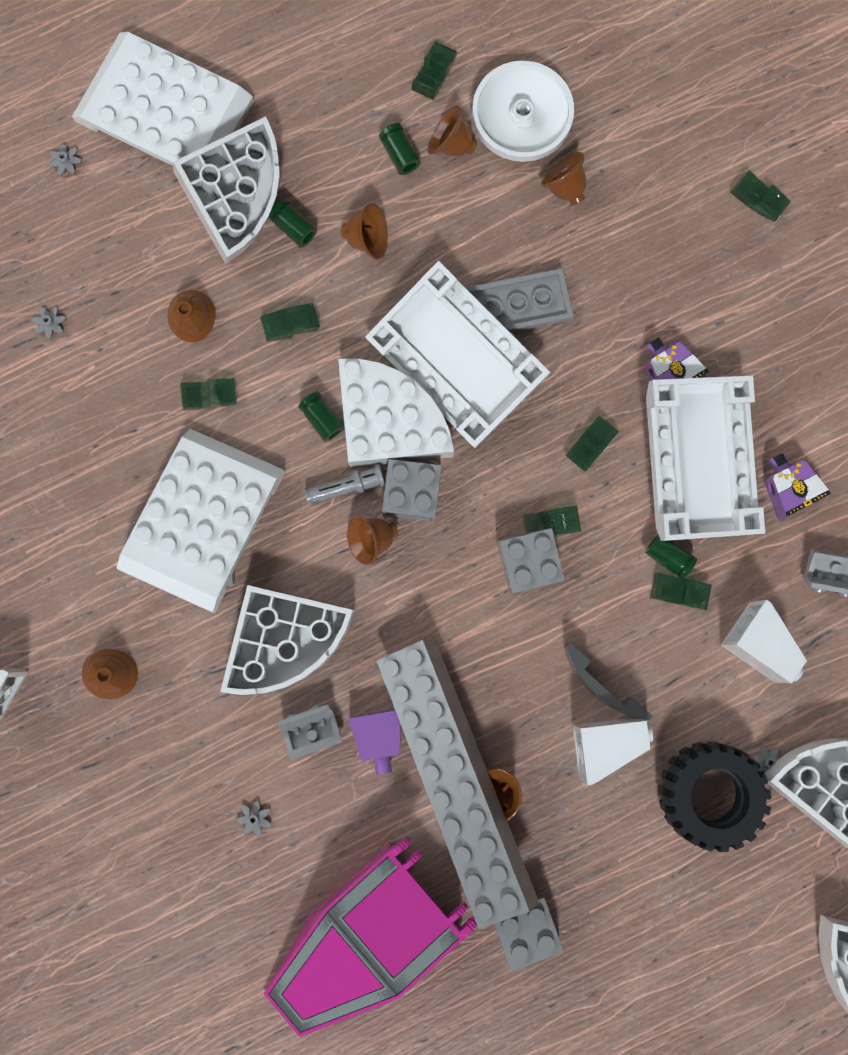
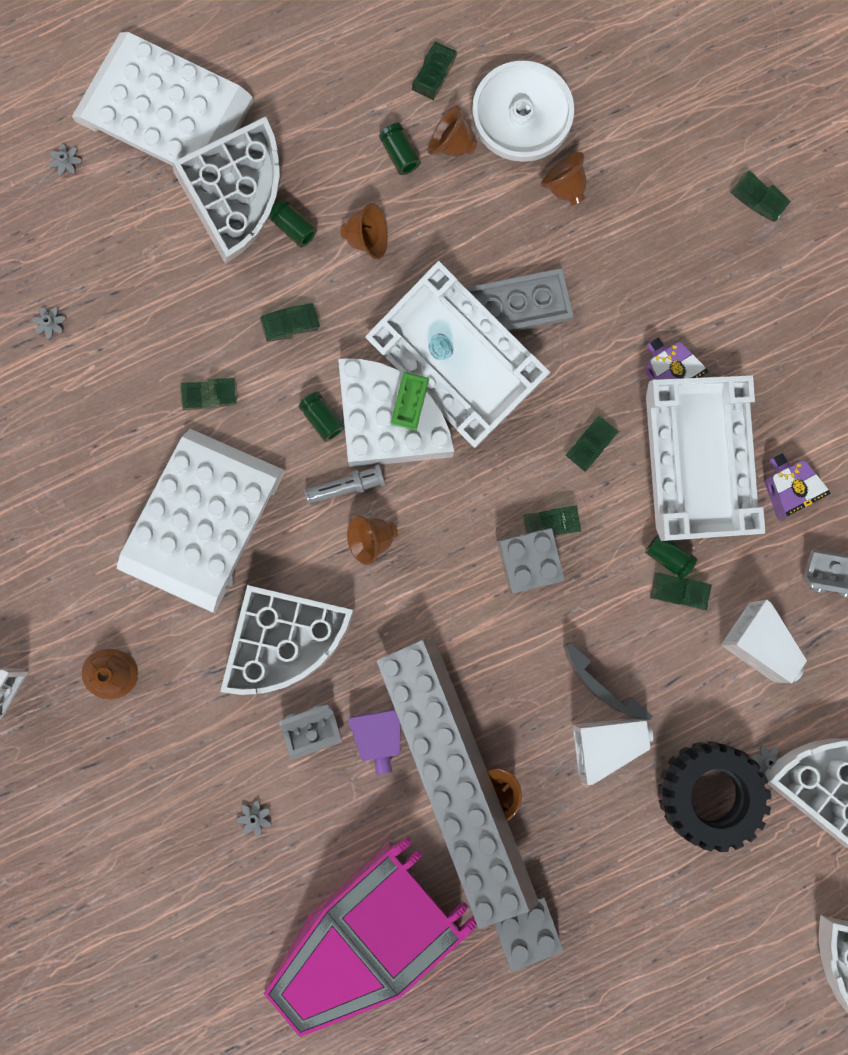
(191, 315): dark orange hat -> none
(410, 401): none -> bright green plate
(411, 490): light grey piece -> none
(440, 346): none -> clear light blue plate

